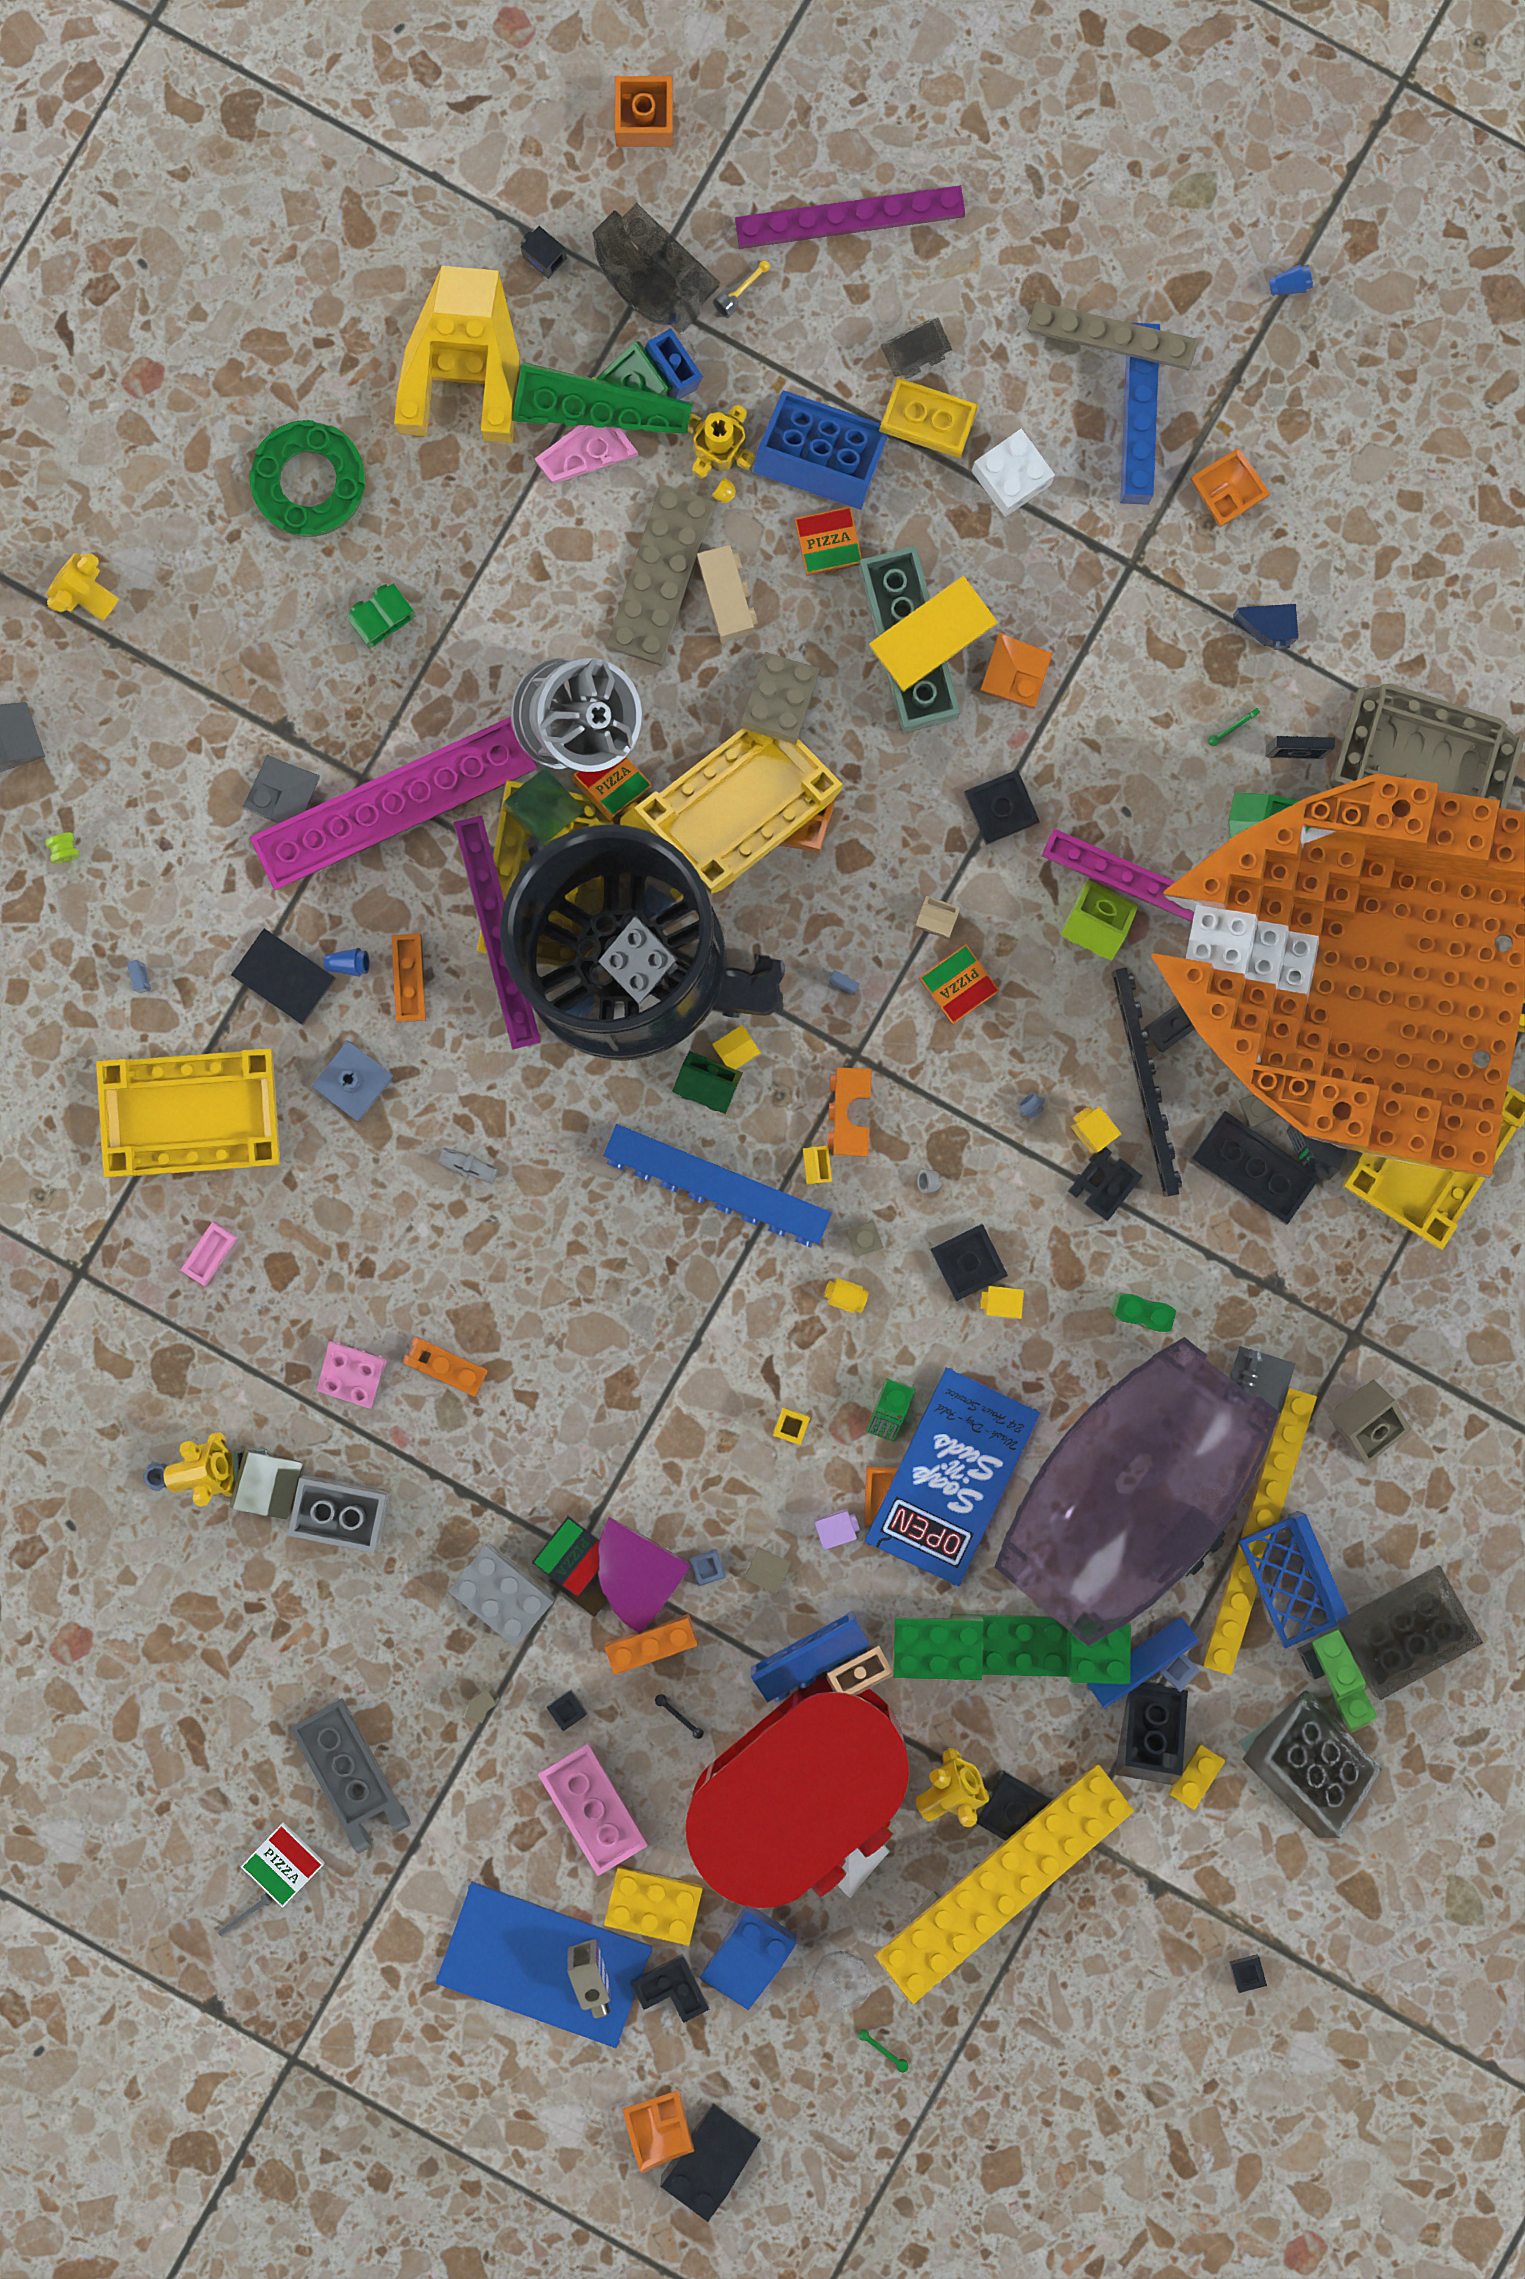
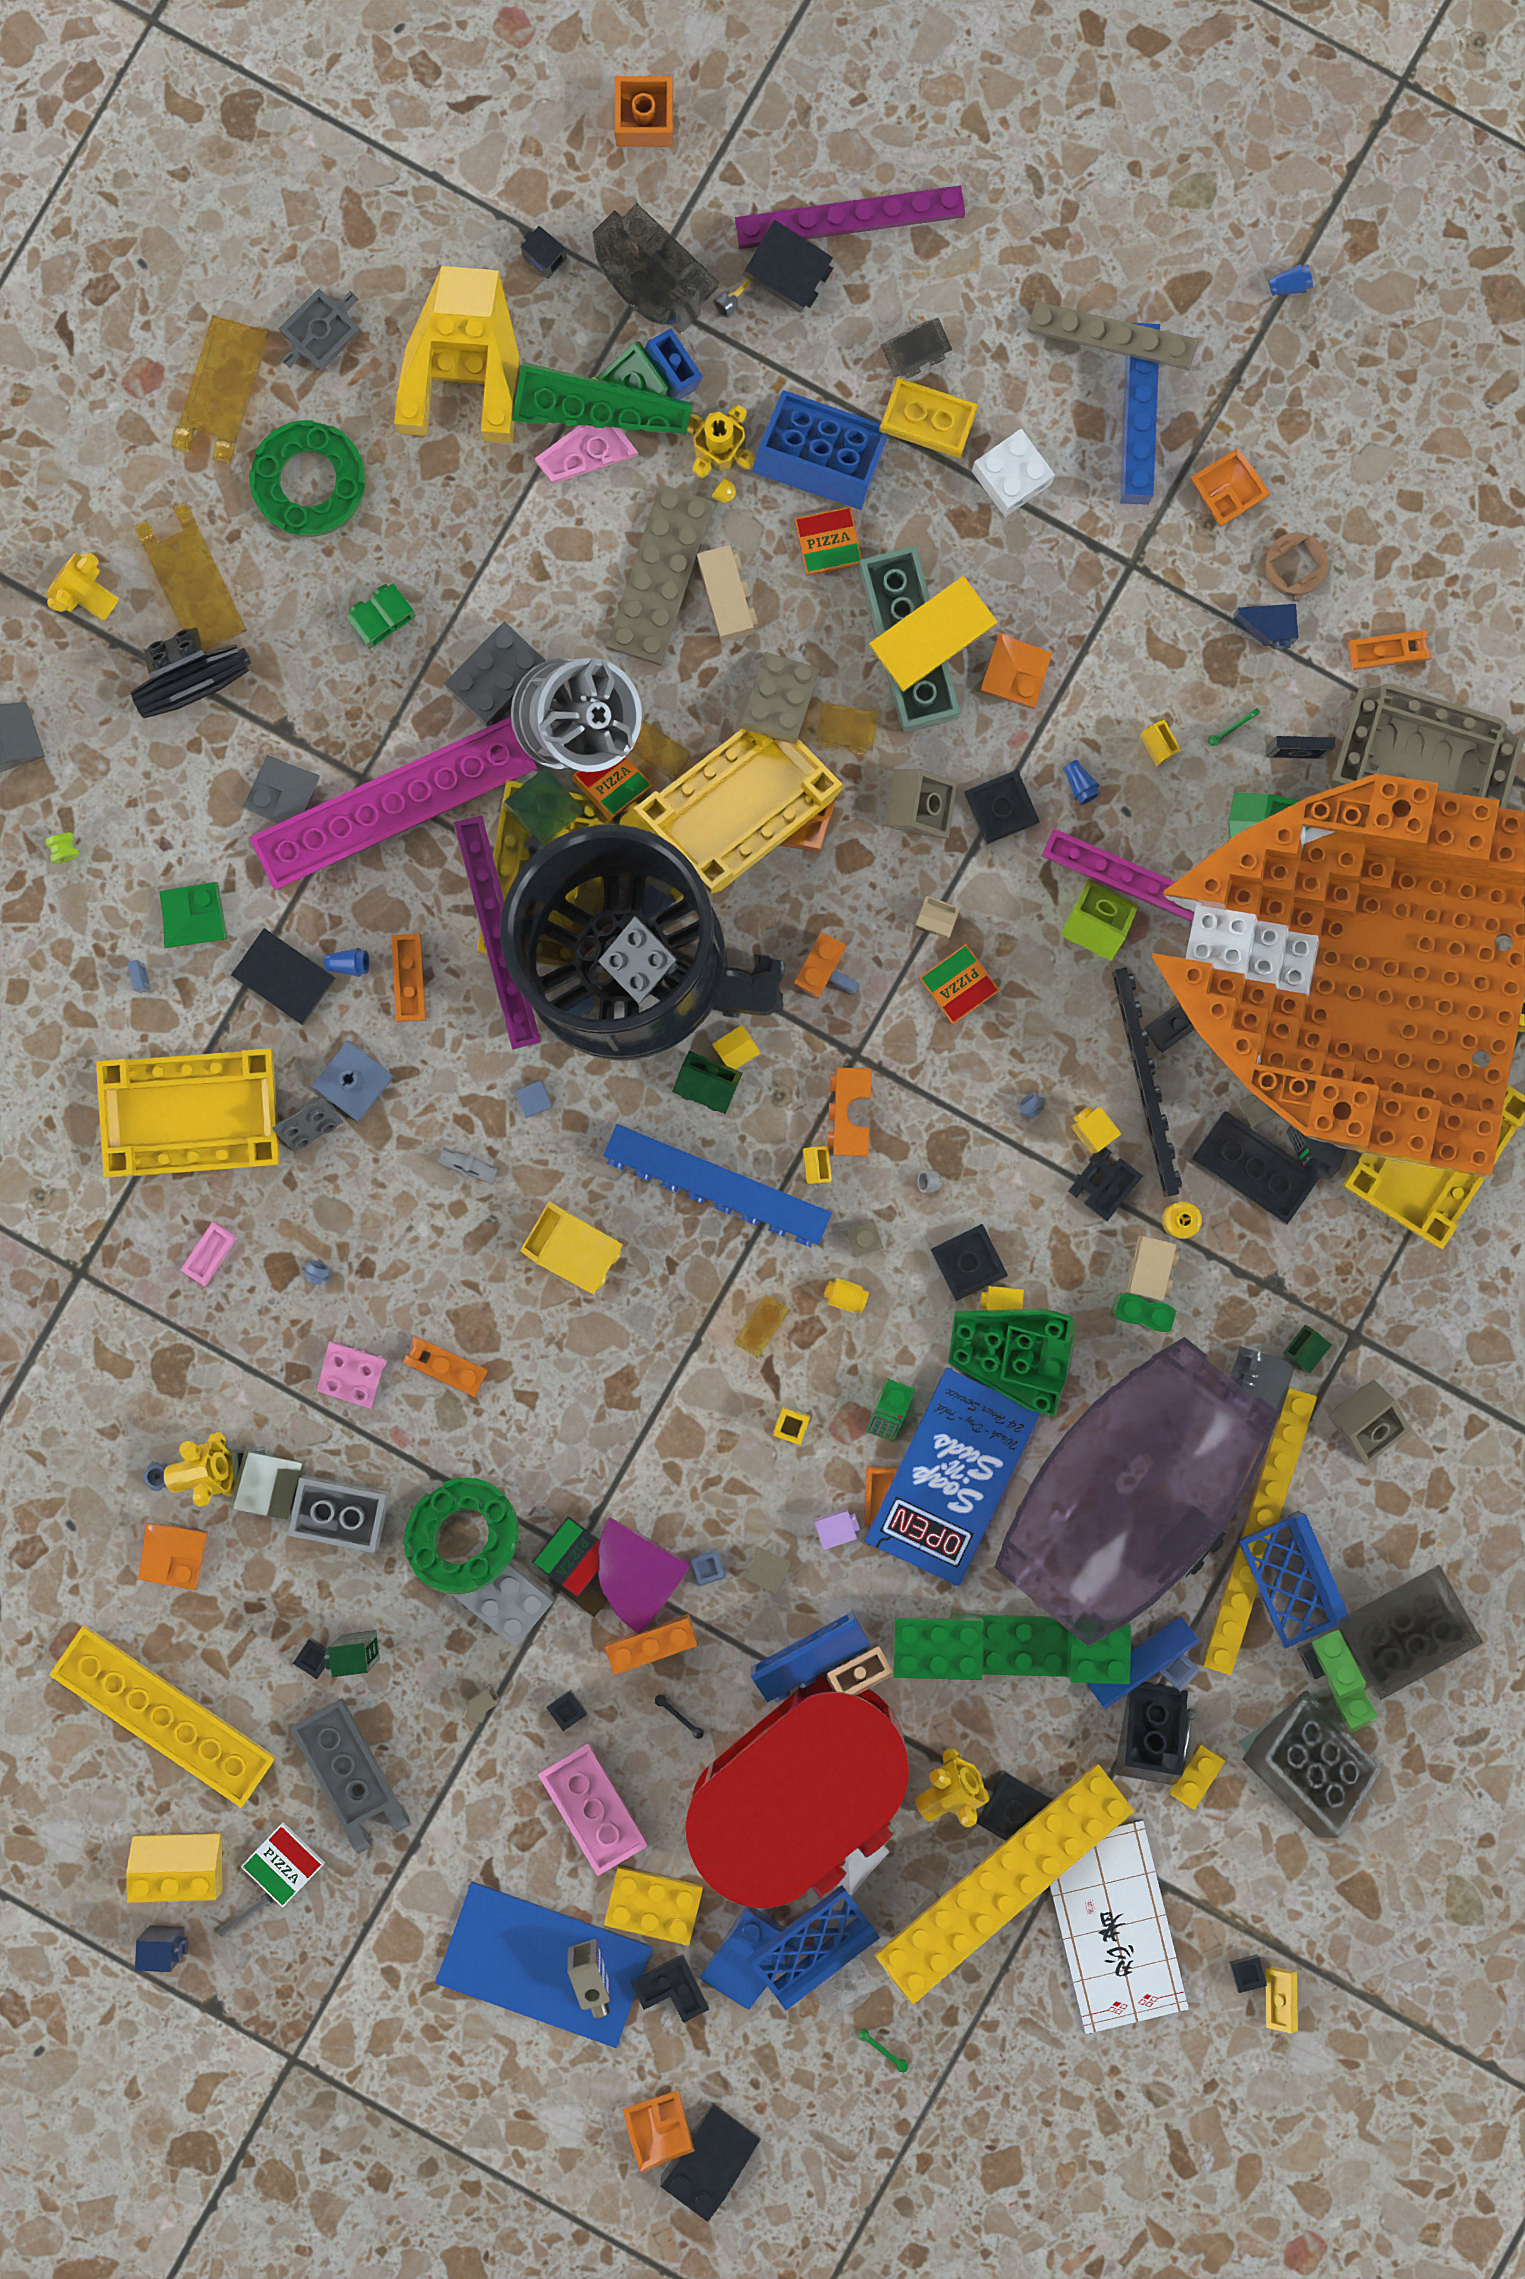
(160, 1948): none -> dark blue brick
(162, 1716): none -> yellow plate
(172, 1555): none -> orange plate
(174, 1867): none -> yellow slope
(185, 673): none -> black plate
(192, 580): none -> clear yellow hinge
(192, 915): none -> green plate
(225, 374): none -> clear yellow hinge
(308, 1124): none -> dark grey hinge
(312, 1658): none -> black plate
(316, 1272): none -> sand blue plate
(320, 330): none -> dark grey plate
(353, 1653): none -> dark green brick
(434, 1509): none -> green plate
(492, 674): none -> dark grey brick
(533, 1099): none -> sand blue tile
(571, 1248): none -> yellow slope
(660, 751): none -> clear yellow brick
(761, 1325): none -> clear yellow brick
(788, 266): none -> black brick
(819, 965): none -> orange brick
(822, 1959): none -> blue fence
(847, 728): none -> clear yellow brick
(921, 803): none -> dark tan slope
(1016, 1353): none -> green wedge
(1081, 783): none -> blue cone
(1118, 1933): none -> white piece
(1152, 1268): none -> tan brick
(1160, 742): none -> yellow piece
(1171, 1221): none -> yellow head
(1191, 1714): none -> dark grey hinge
(1281, 2000): none -> yellow plate
(1284, 545): none -> medium nougat piece
(1307, 1349): none -> dark green piece
(1388, 650): none -> orange plate

